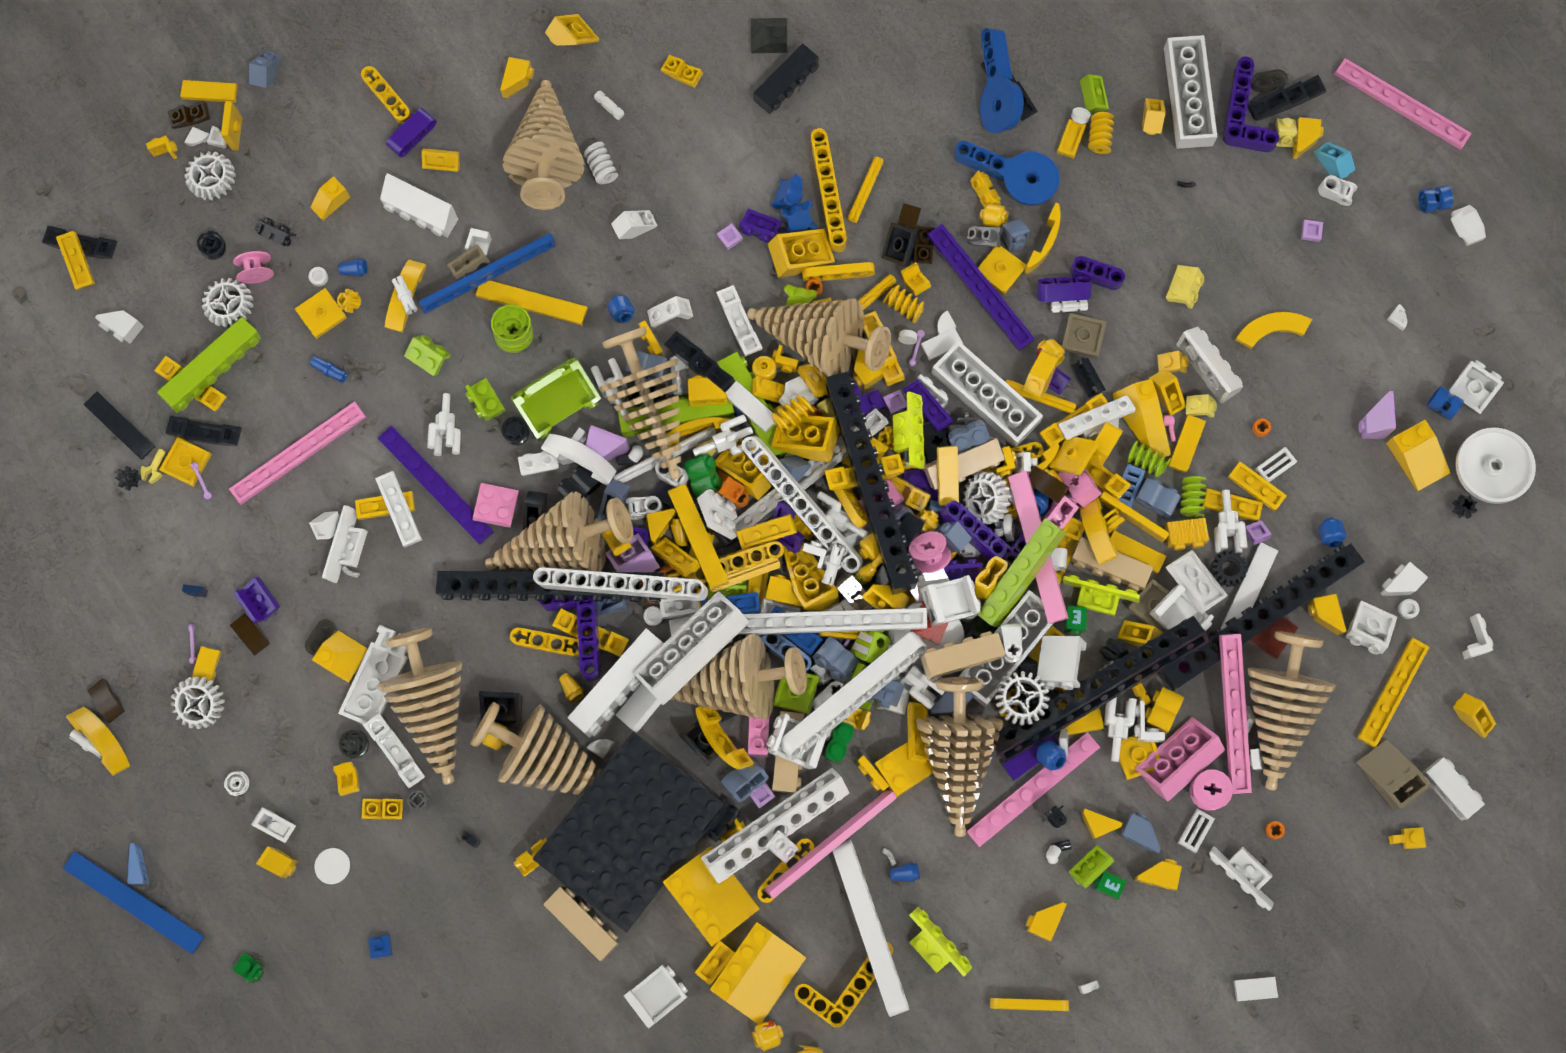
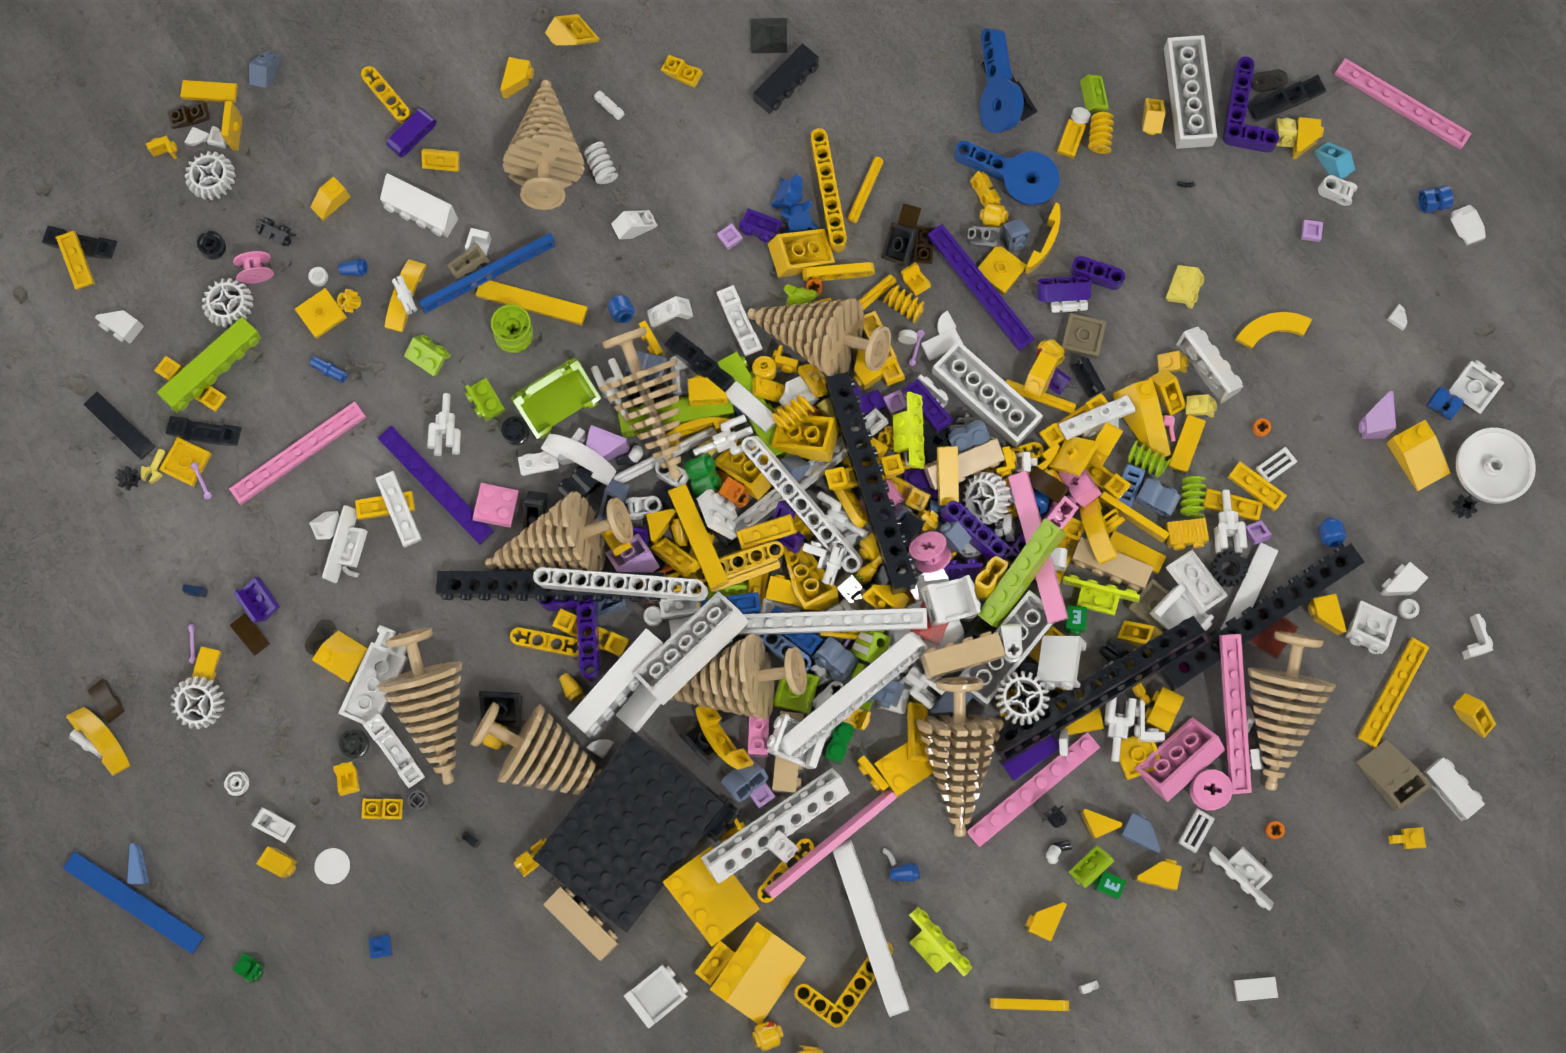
(1051, 755): blue head -> none

